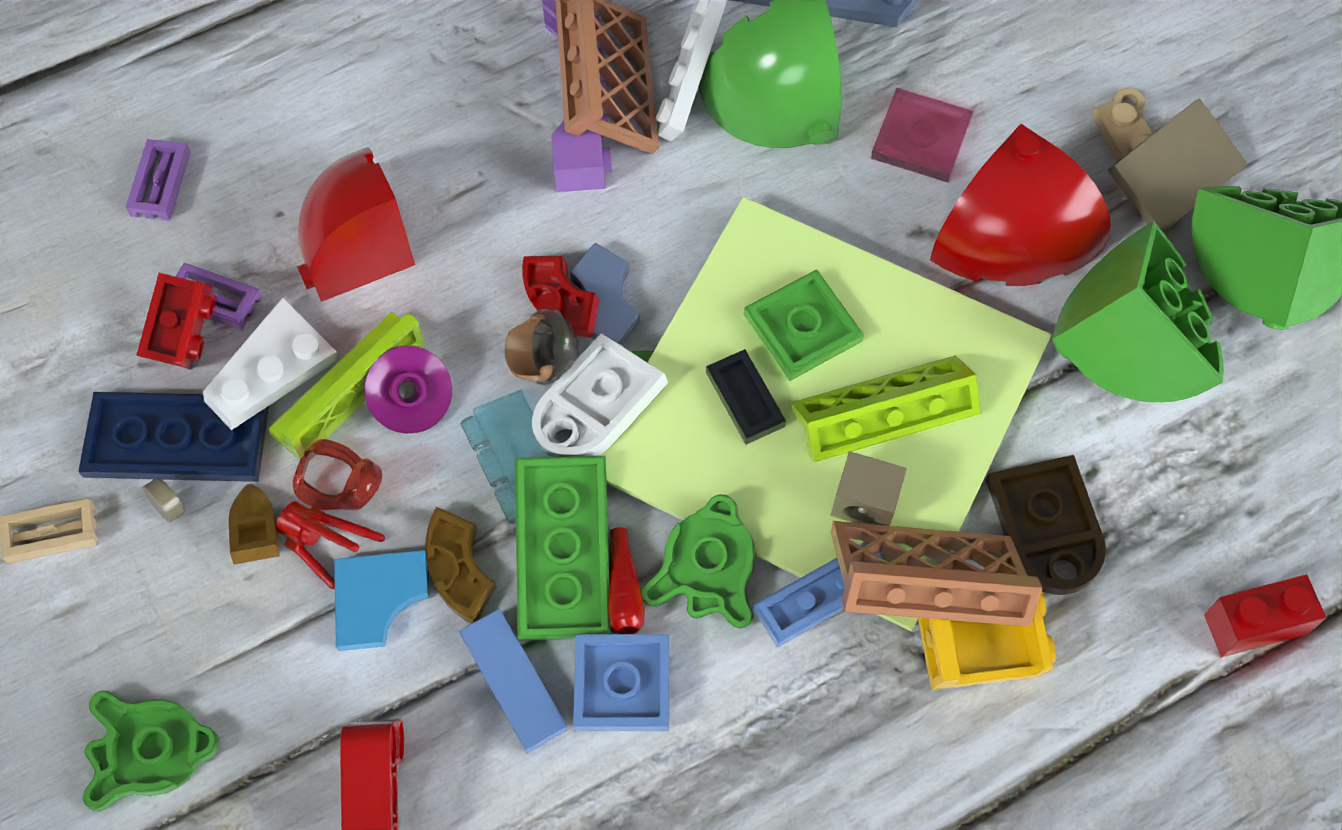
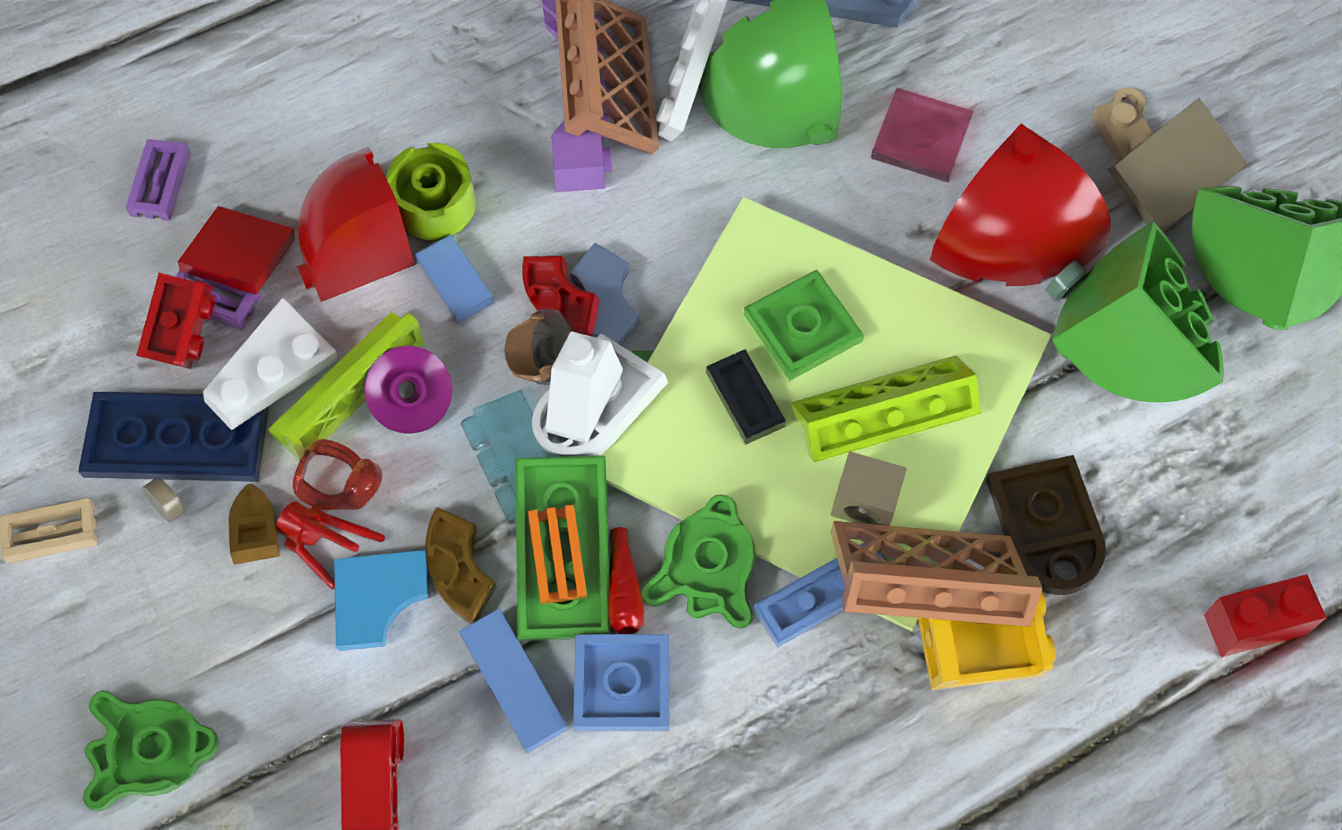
(236, 250): none -> red tile
(432, 191): none -> lime brick
(454, 278): none -> medium blue tile
(552, 515): none -> orange tile
(581, 386): none -> white slope
(1066, 281): none -> sand green tile

